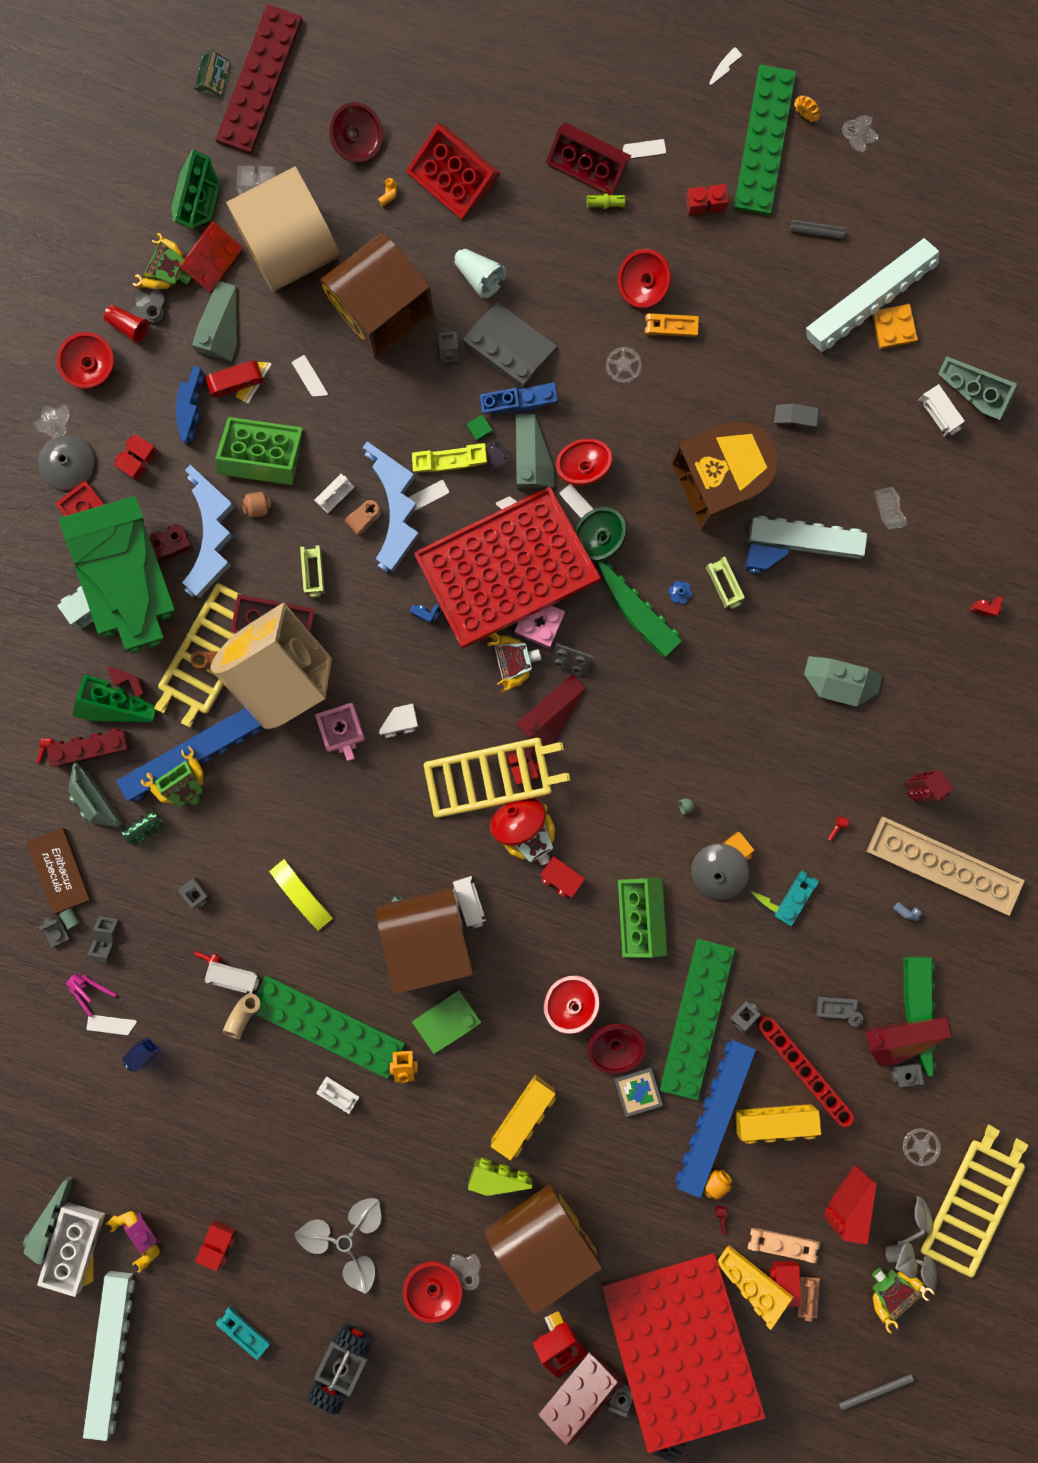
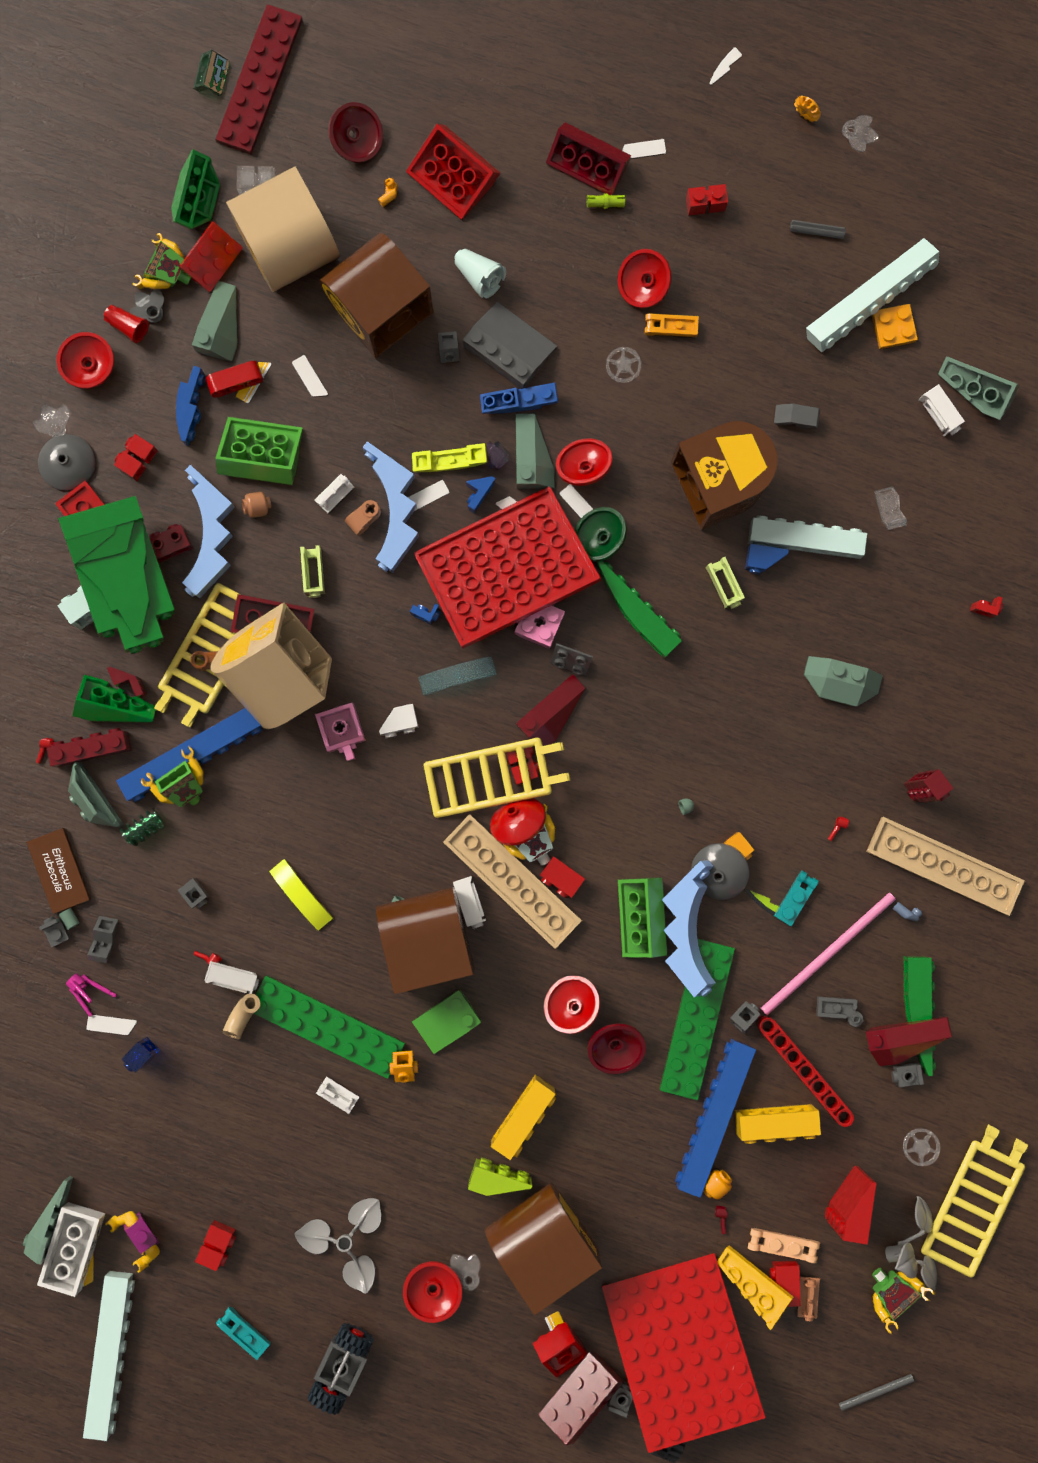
(457, 675): none -> clear light blue slope
(479, 427): green tile -> none
(482, 488): none -> blue slope
(512, 881): none -> tan plate
(513, 660): torso -> none
(638, 1092): tile -> none
(676, 595): blue plant -> none
(684, 904): none -> light blue arch
(764, 140): green plate -> none
(828, 953): none -> bright pink piece

